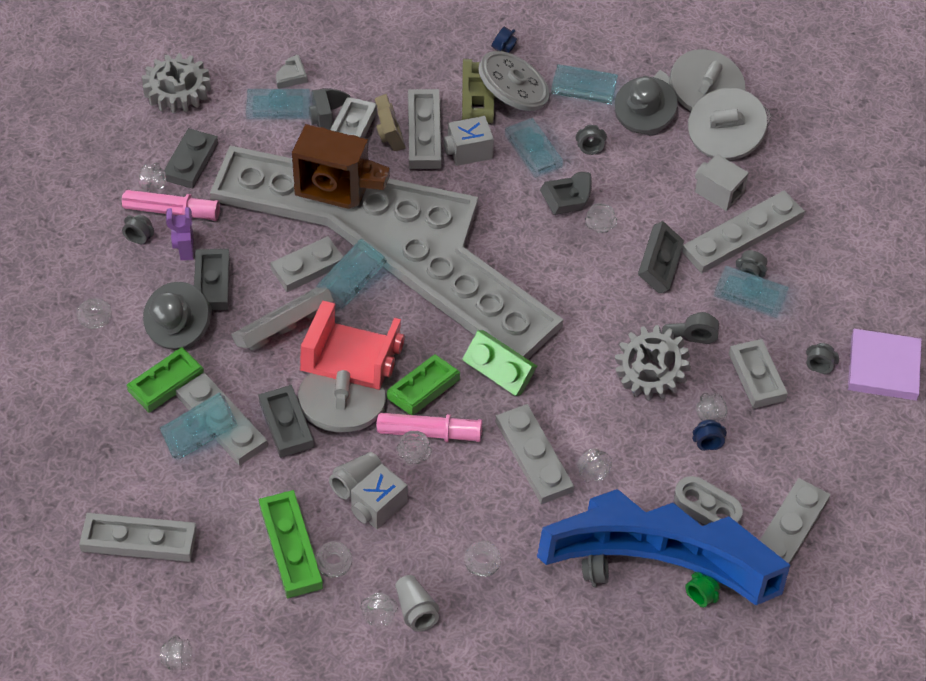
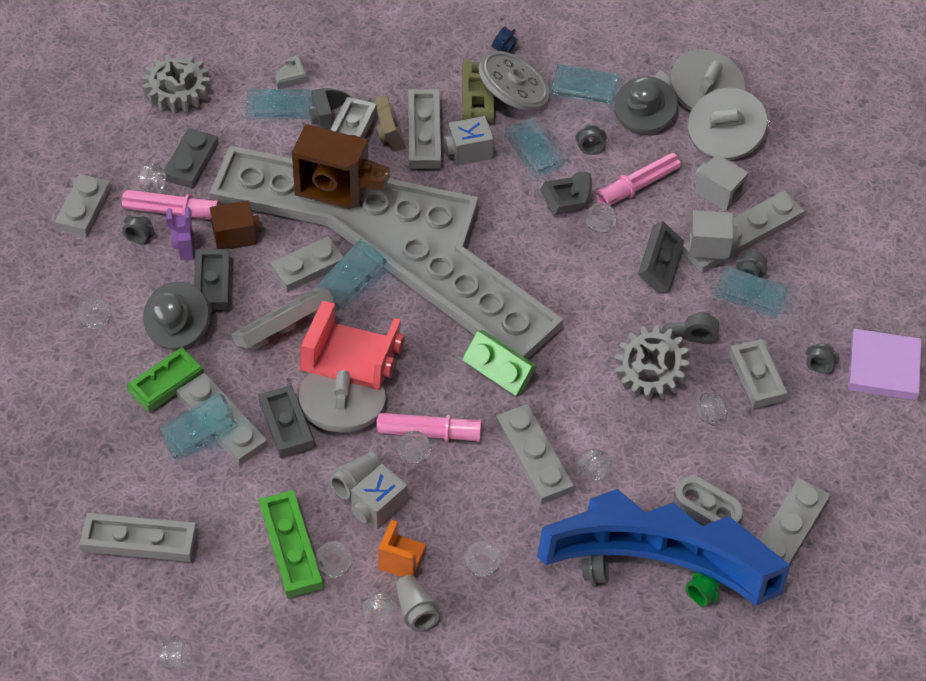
(82, 205): none -> light grey plate
(234, 225): none -> reddish brown brick
(398, 553): none -> orange panel
(423, 385): bright green plate -> none
(628, 185): none -> bright pink axle
(709, 435): dark blue plate -> none
(712, 234): none -> light grey brick

